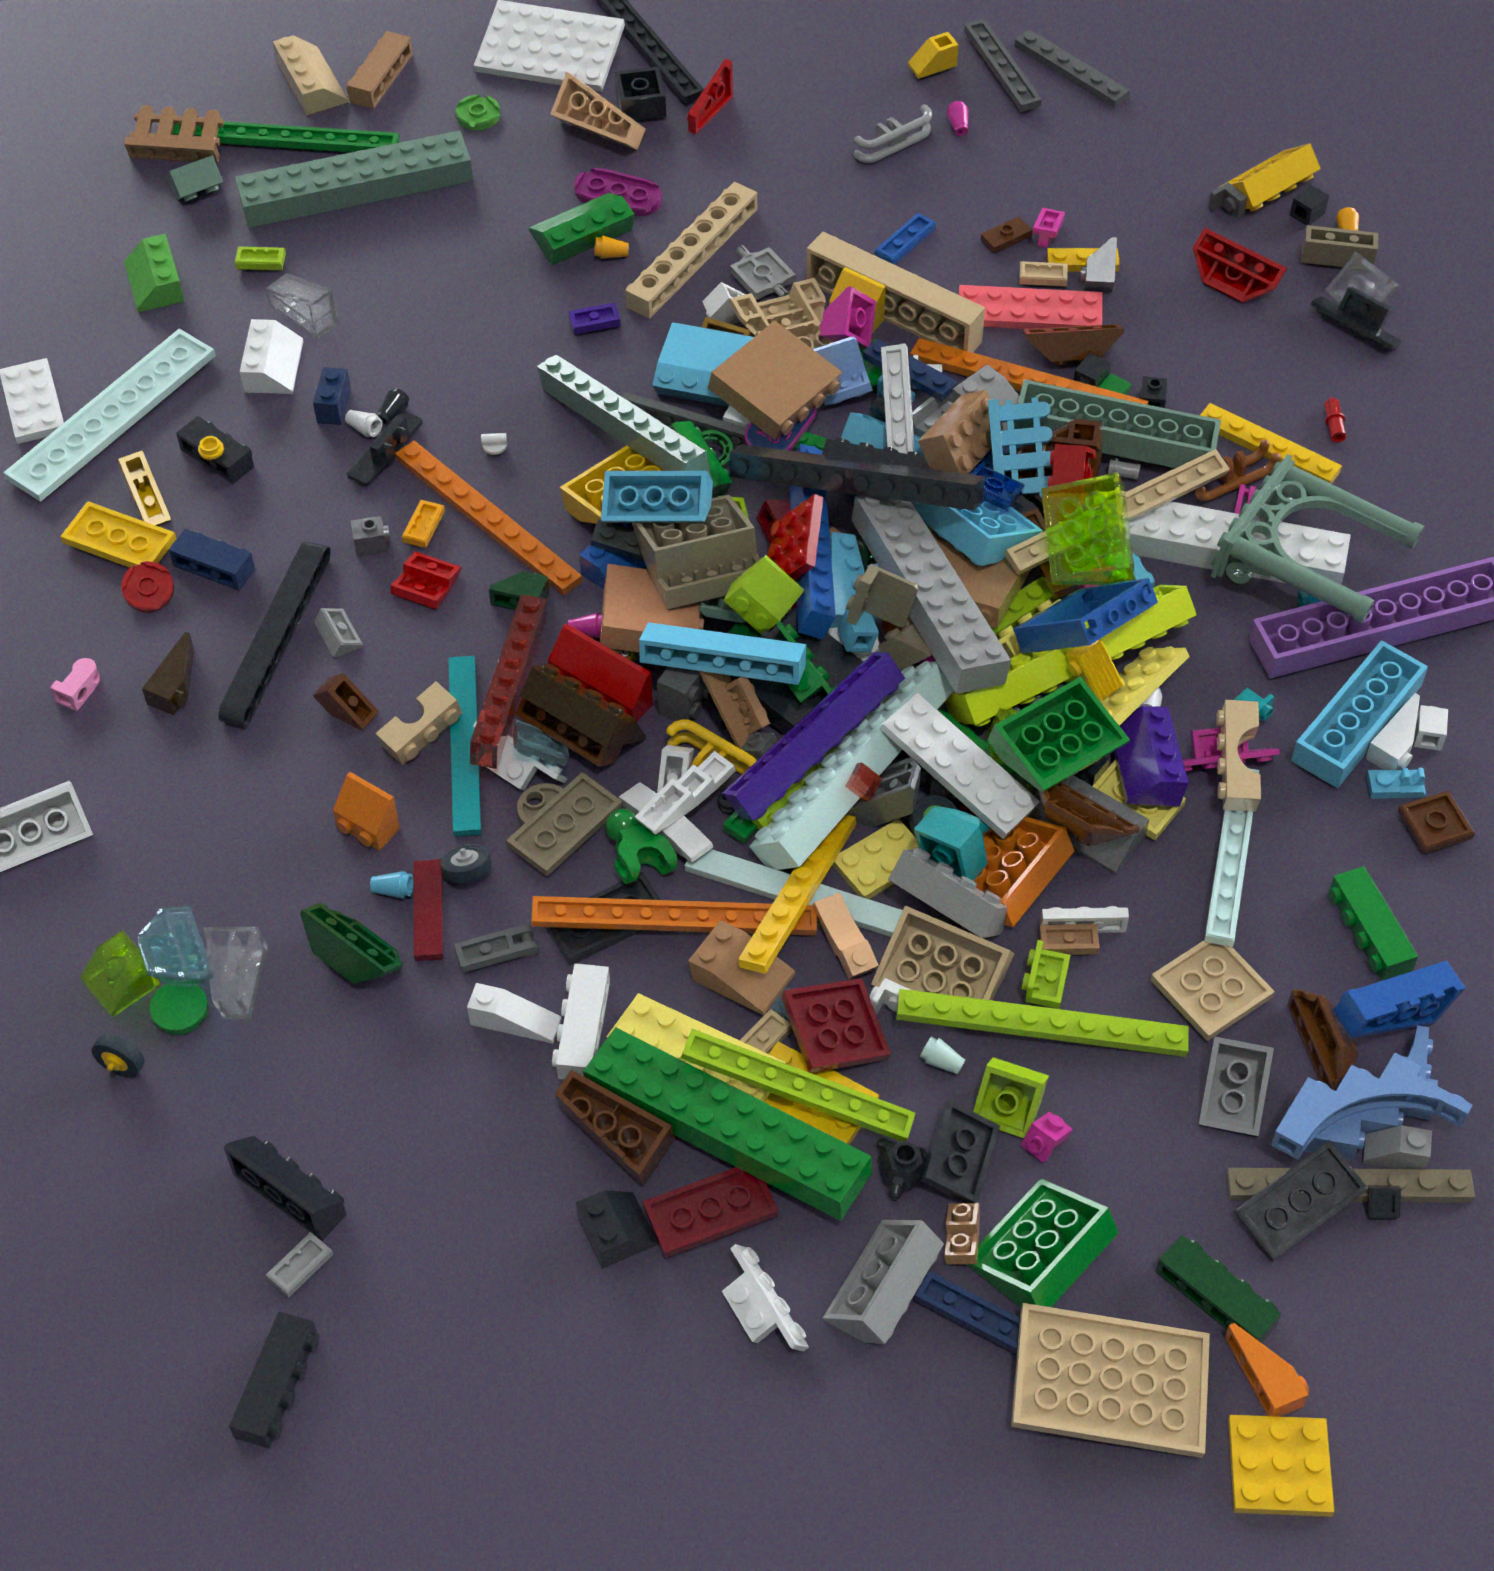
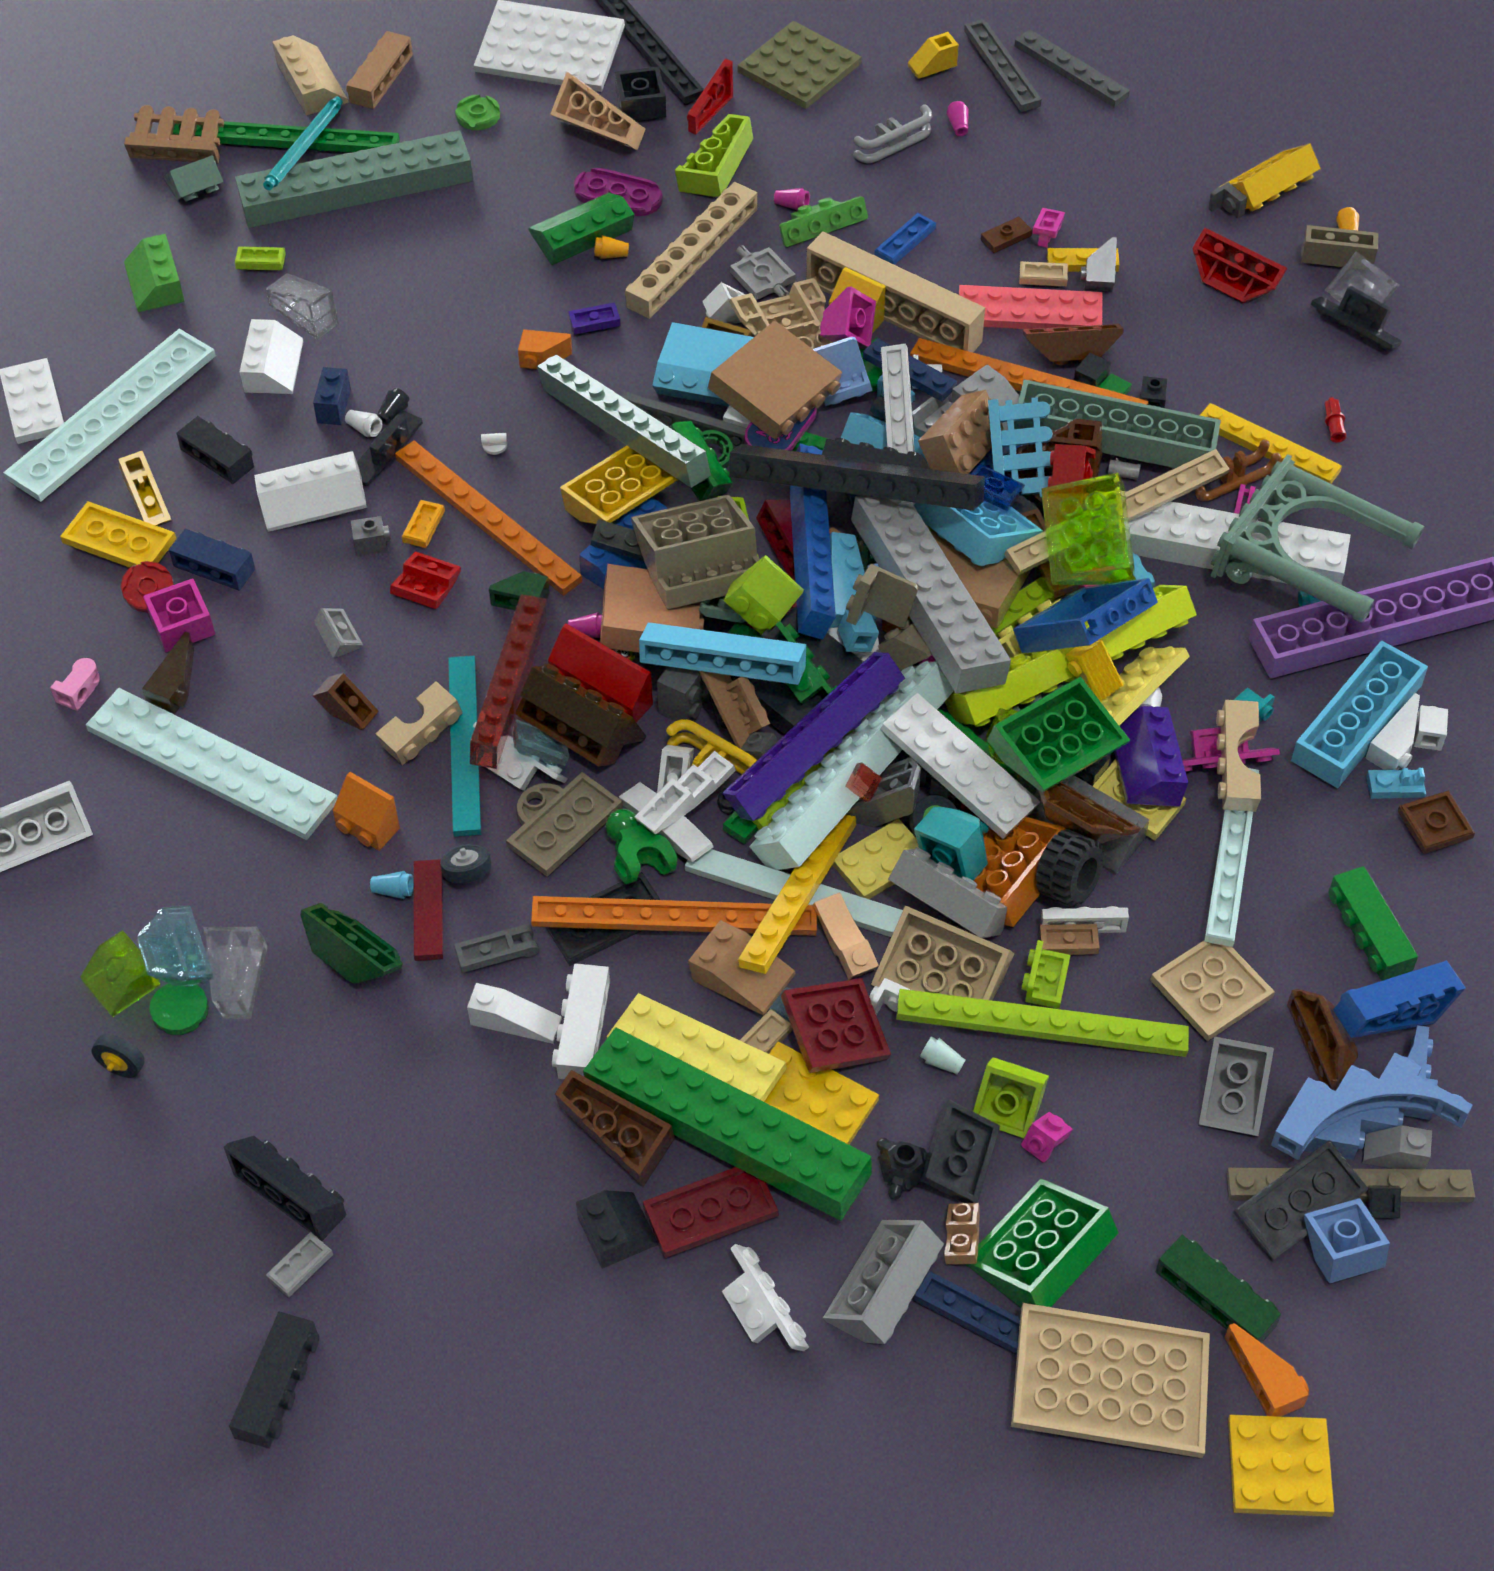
(179, 611): none -> dark pink brick
(210, 448): yellow plate -> none
(212, 763): none -> light aqua plate
(274, 634): black beam -> none
(302, 143): none -> teal piece
(310, 491): none -> white slope
(538, 346): none -> orange slope
(656, 496): medium azure slope -> none
(717, 158): none -> lime wedge
(792, 198): none -> dark pink cone
(796, 538): red plate -> none
(798, 1085): lime plate -> none
(799, 64): none -> olive plate
(823, 217): none -> bright green bracket
(1069, 868): none -> black tyre
(1309, 205): black brick -> none
(1346, 1240): none -> medium blue slope

